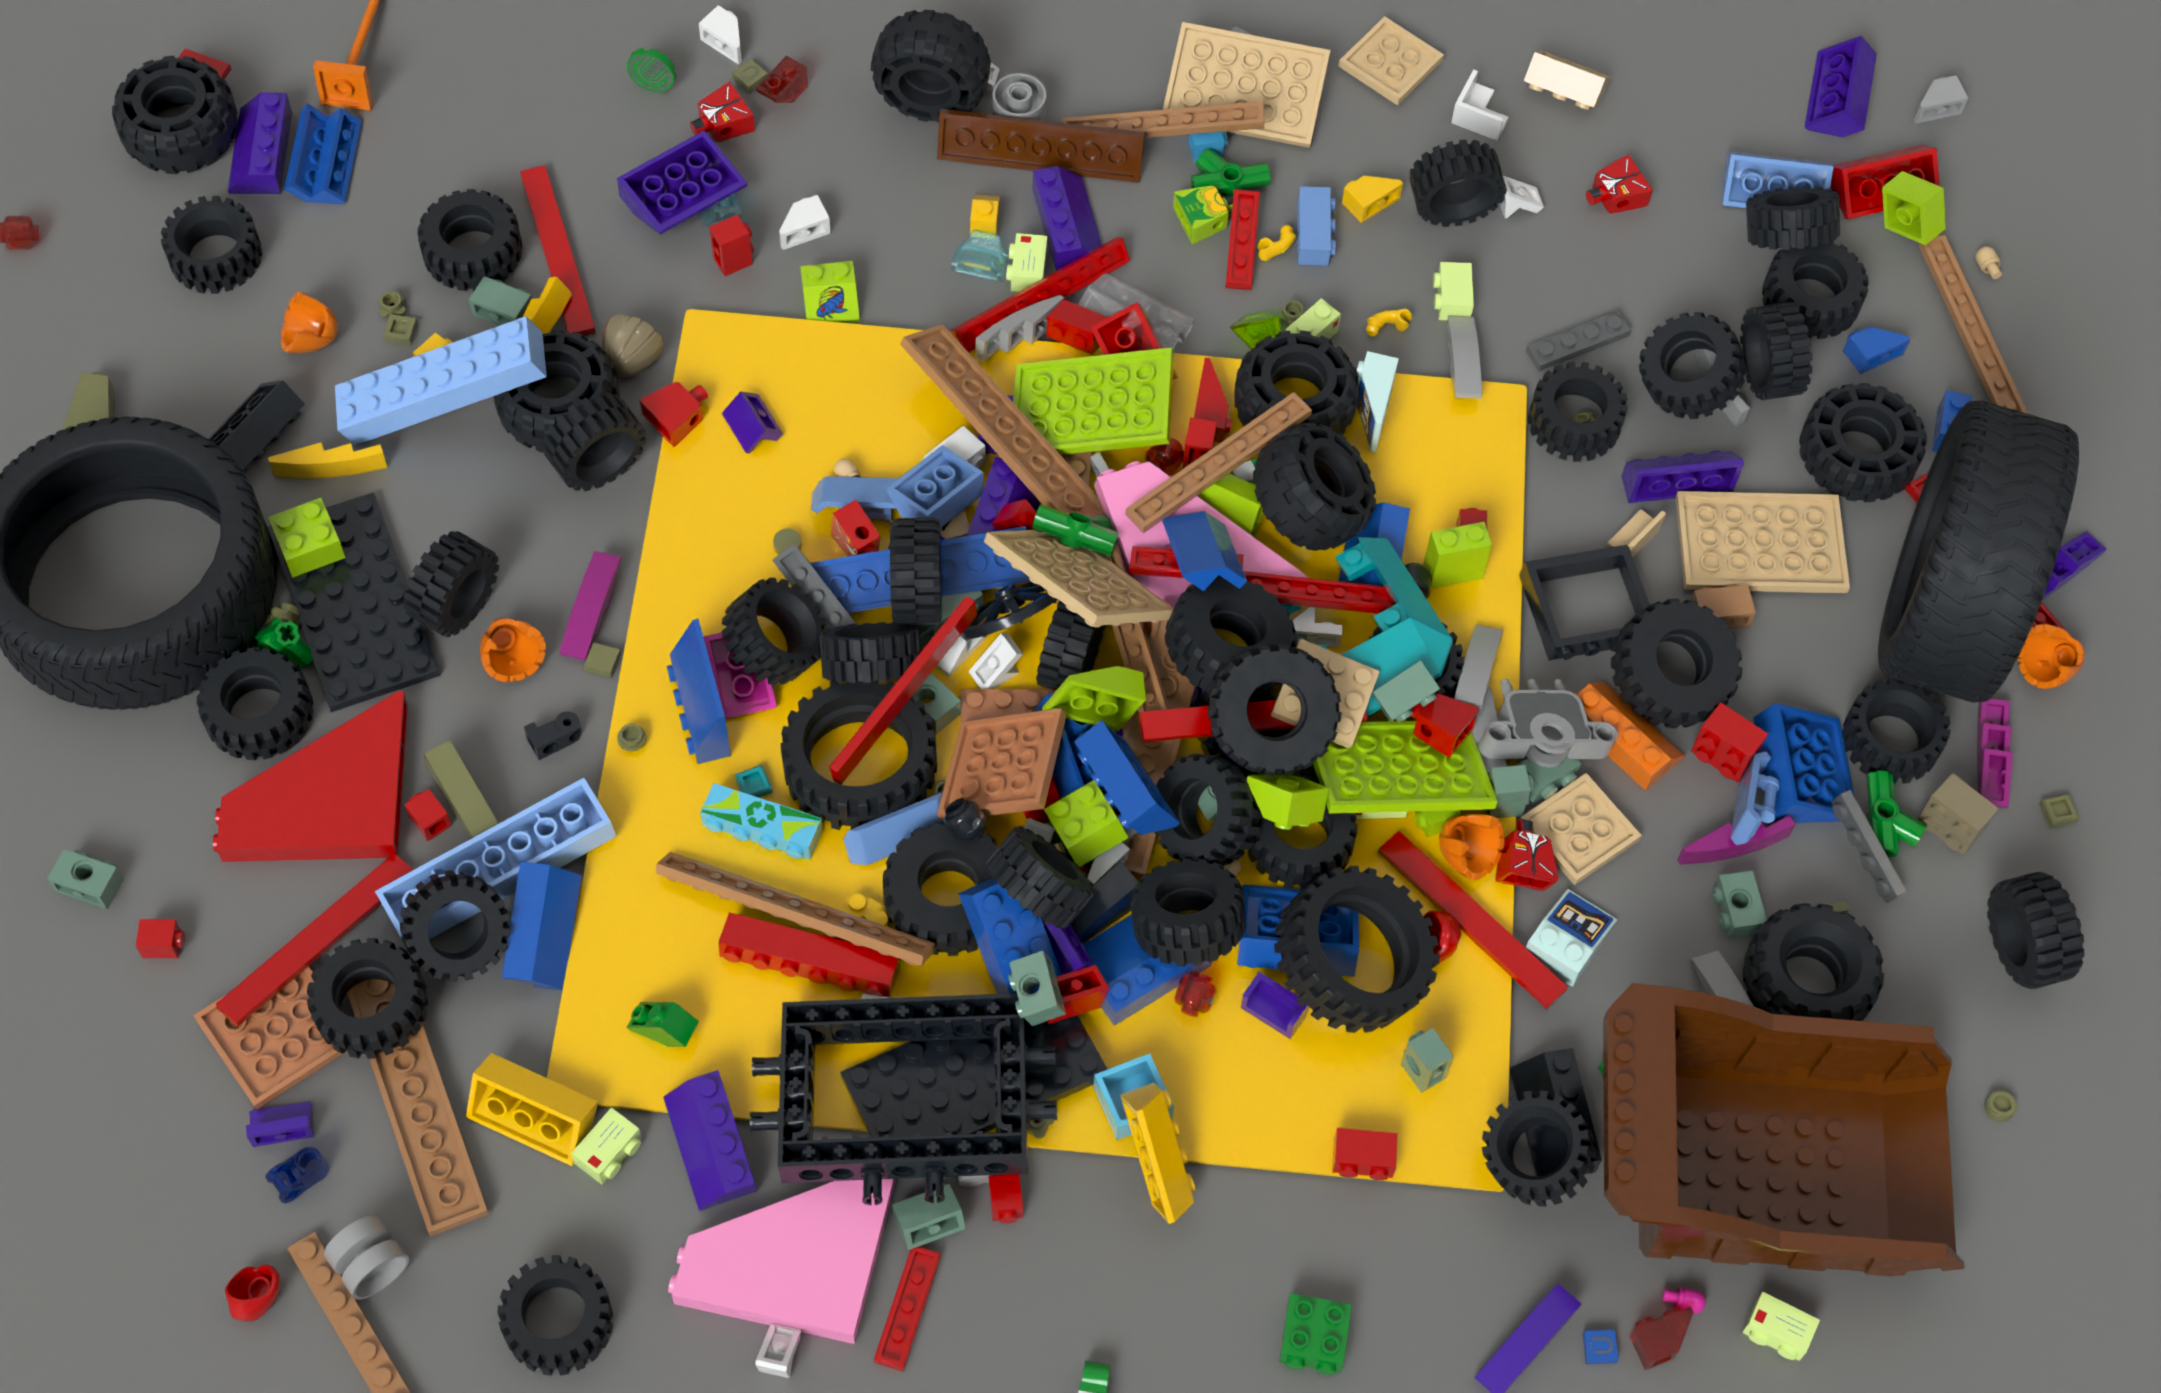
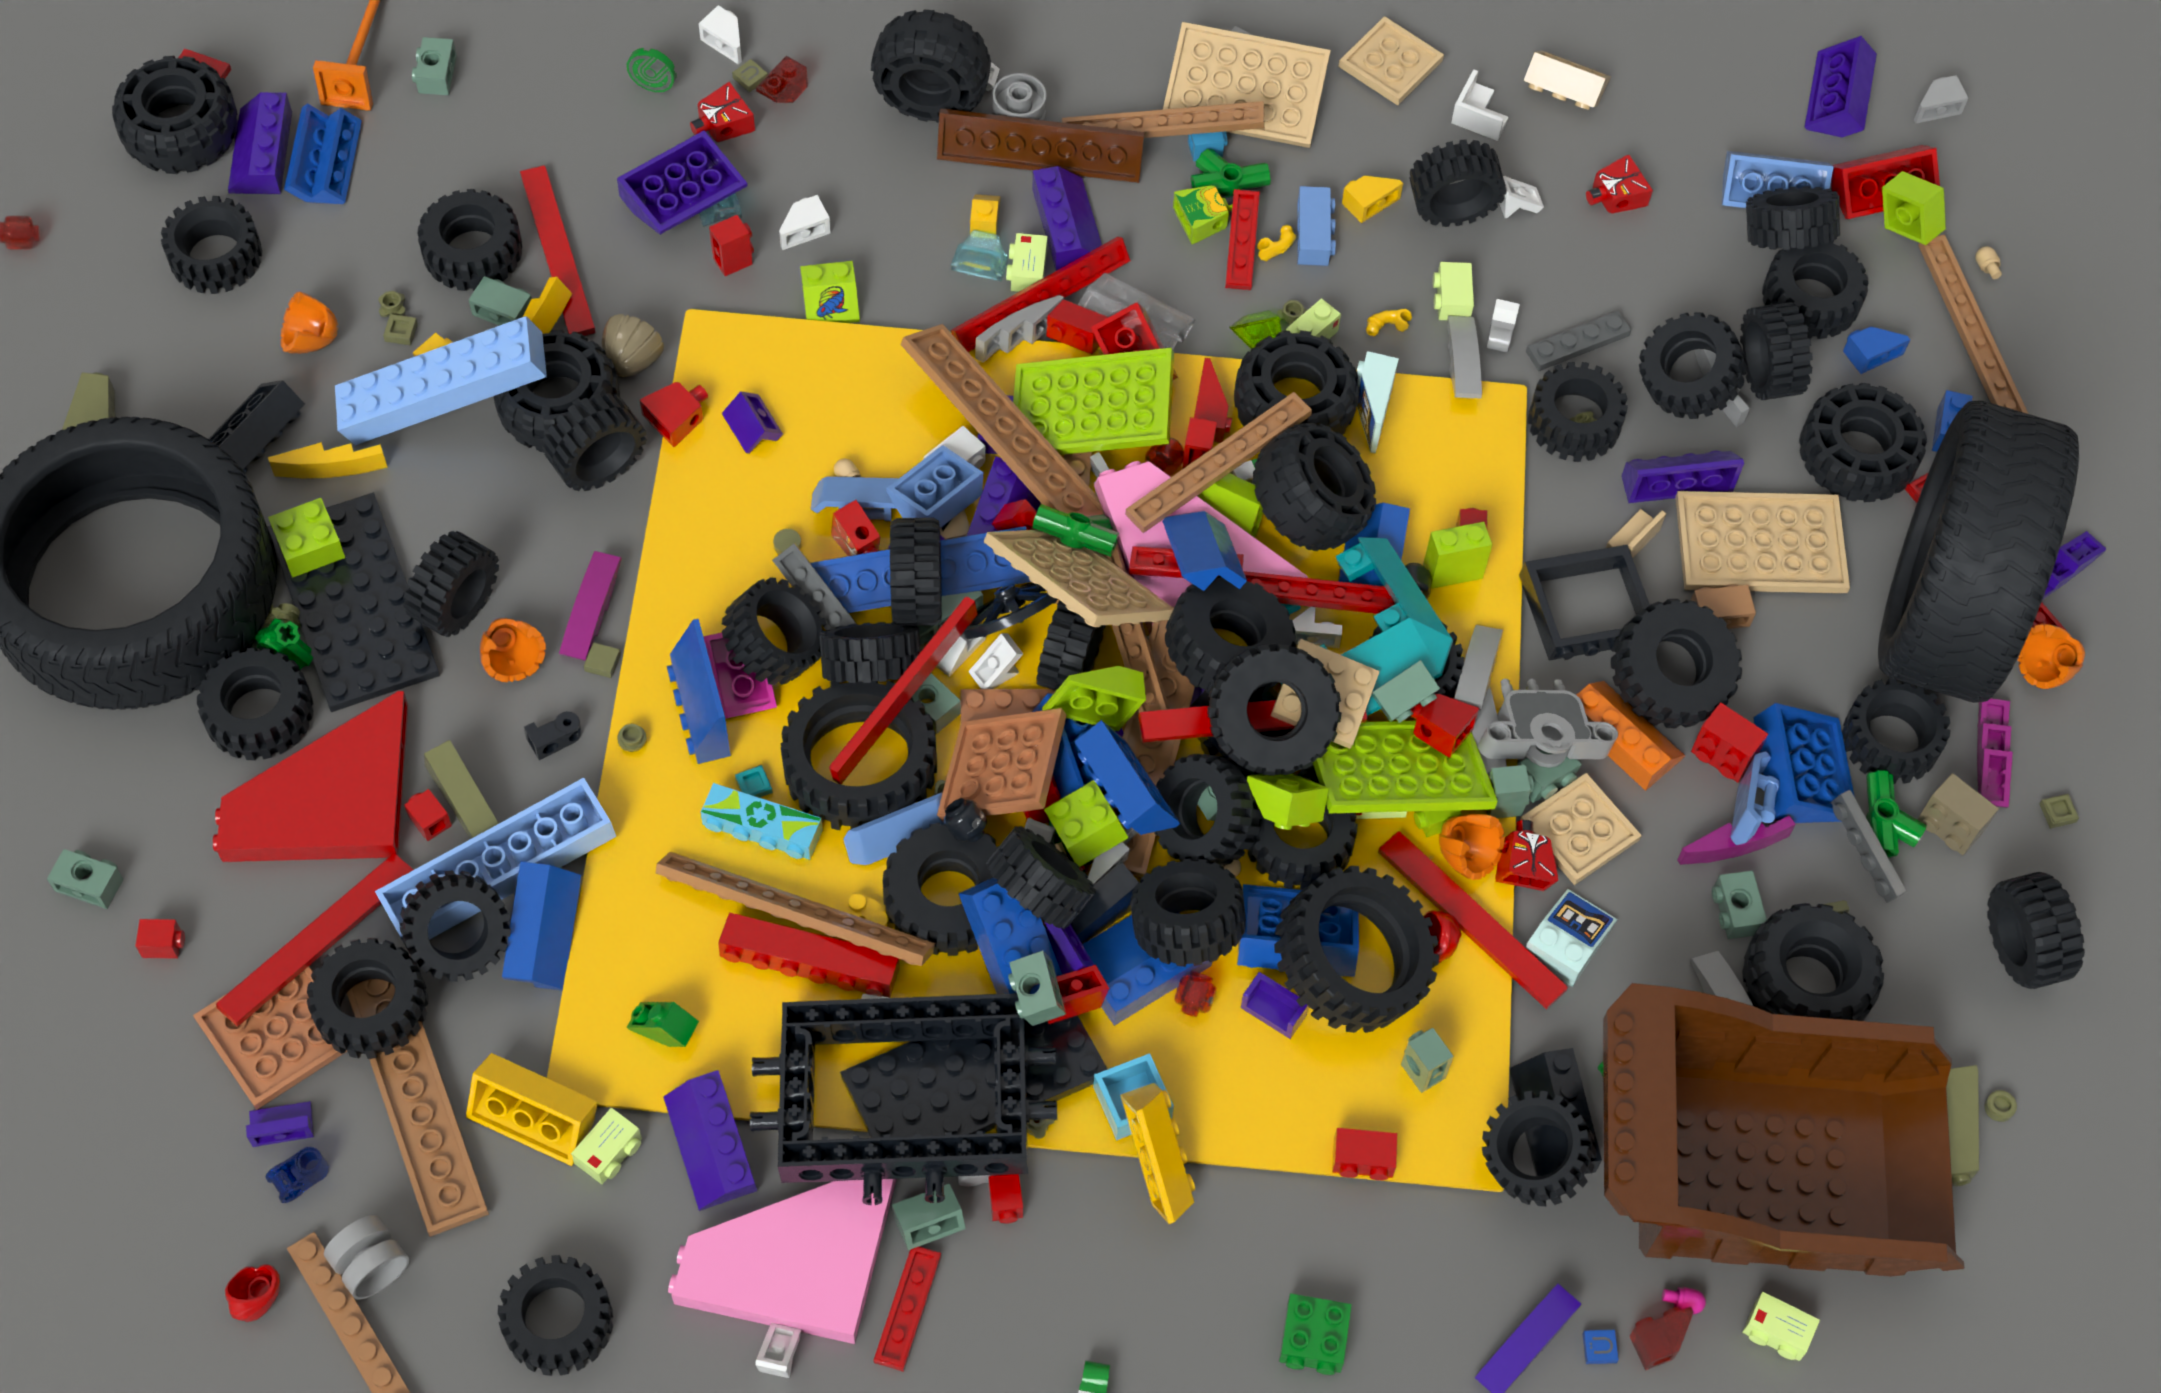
(434, 66): none -> sand green brick
(1502, 325): none -> leg
(1963, 1123): none -> olive slope

